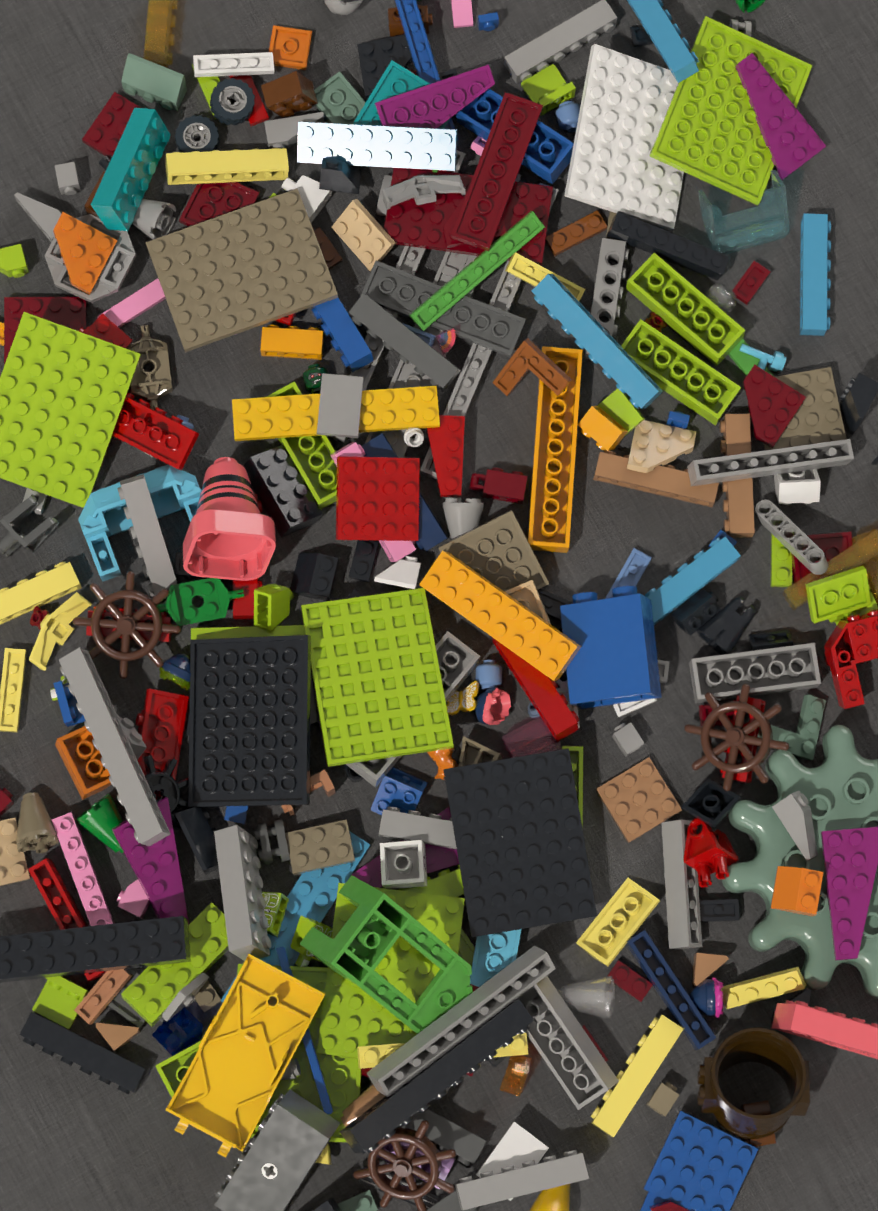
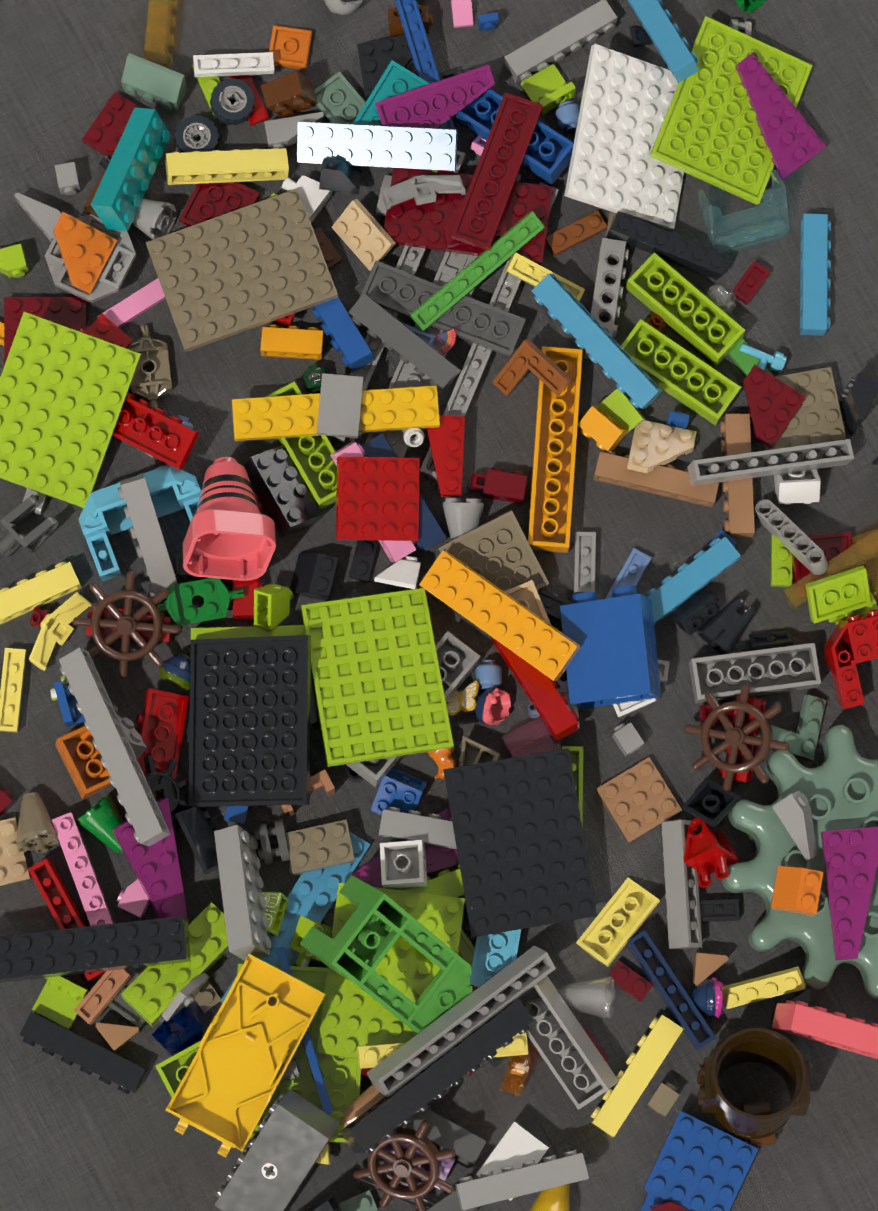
(584, 562): none -> light grey plate

